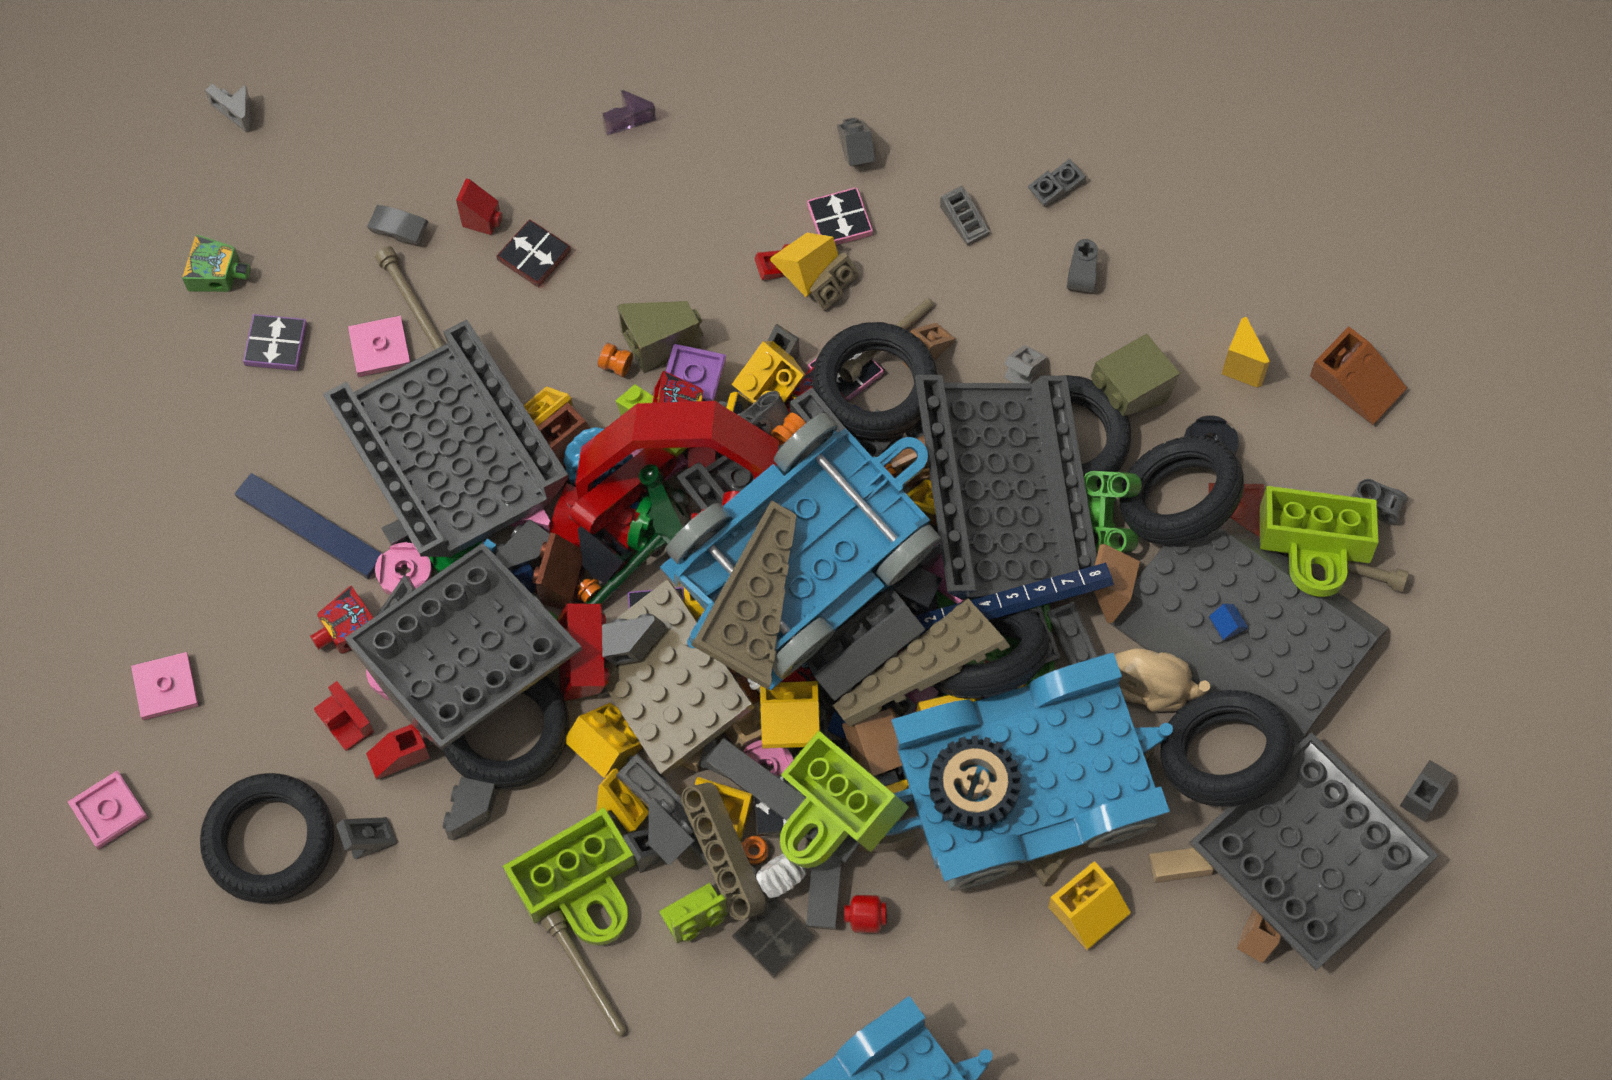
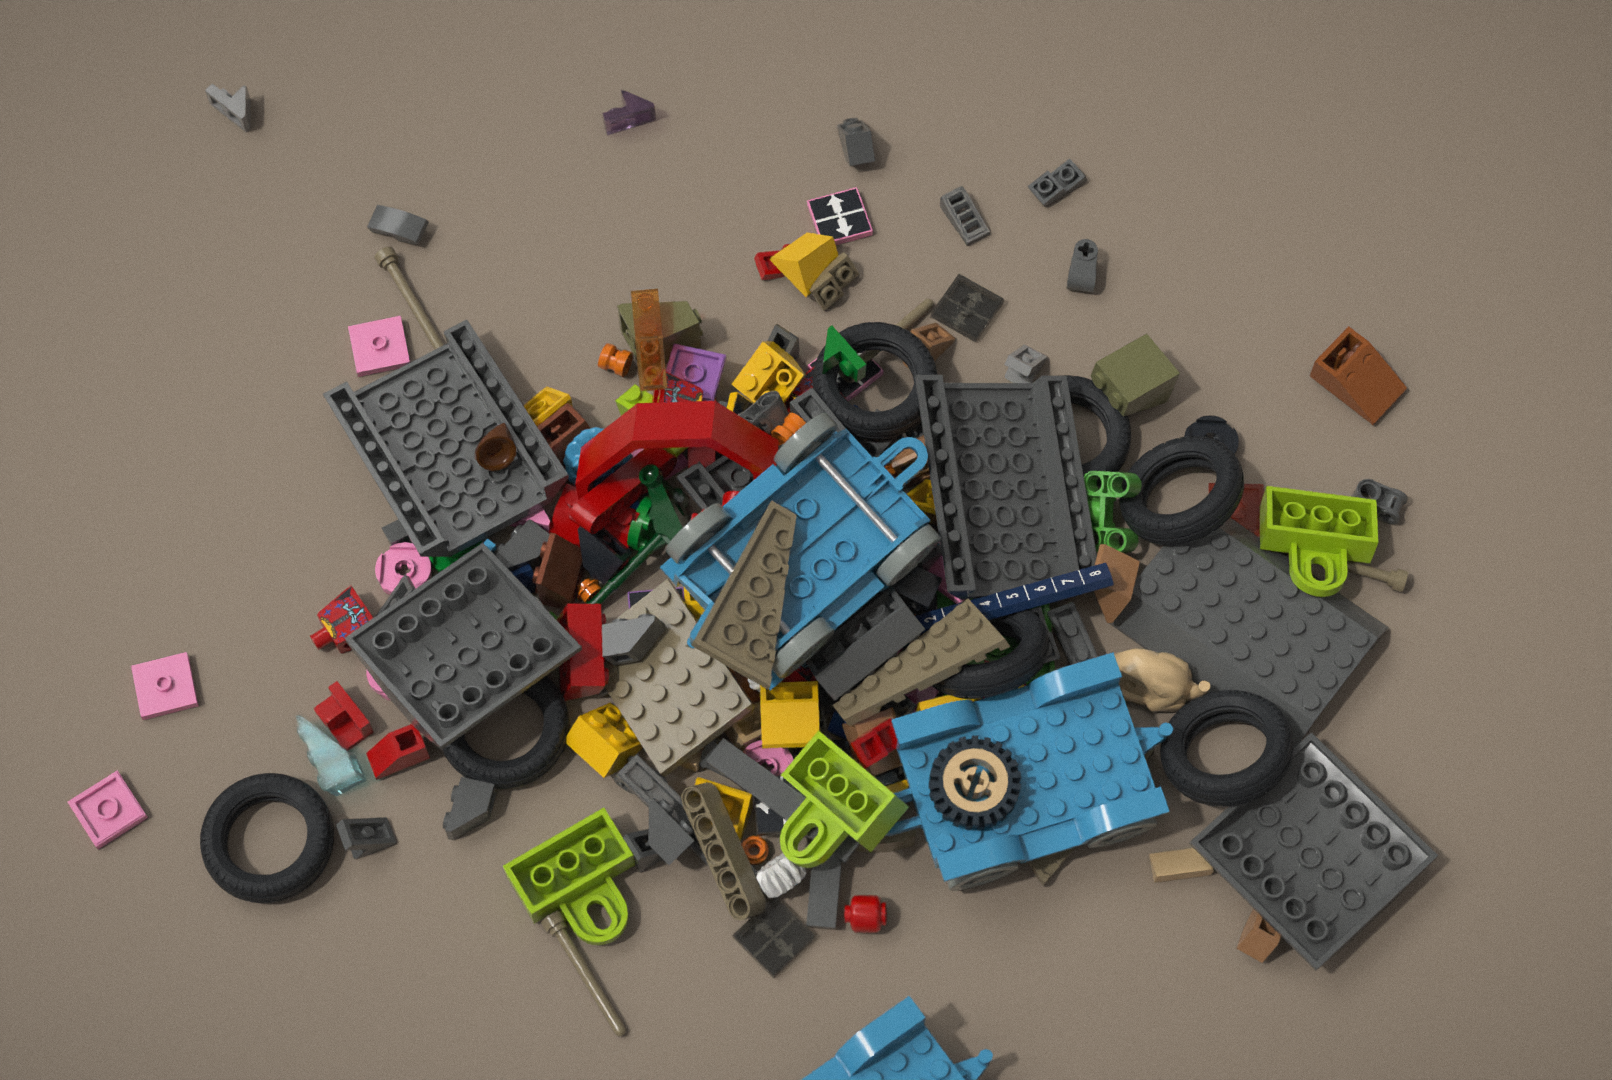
(213, 266): torso -> none
(275, 342): black tile -> none
(308, 525): dark blue tile -> none
(336, 765): none -> clear light blue slope
(478, 208): red slope -> none
(496, 449): none -> reddish brown piece
(533, 253): black tile -> none
(624, 803): yellow slope -> none
(649, 340): none -> clear orange slope
(694, 913): lime bracket -> none
(840, 352): none -> green slope
(875, 743): none -> red slope
(967, 308): none -> clear smoke tile
(1089, 905): yellow slope -> none
(1227, 621): blue slope -> none
(1246, 357): yellow slope -> none
(1426, 790): dark grey slope -> none

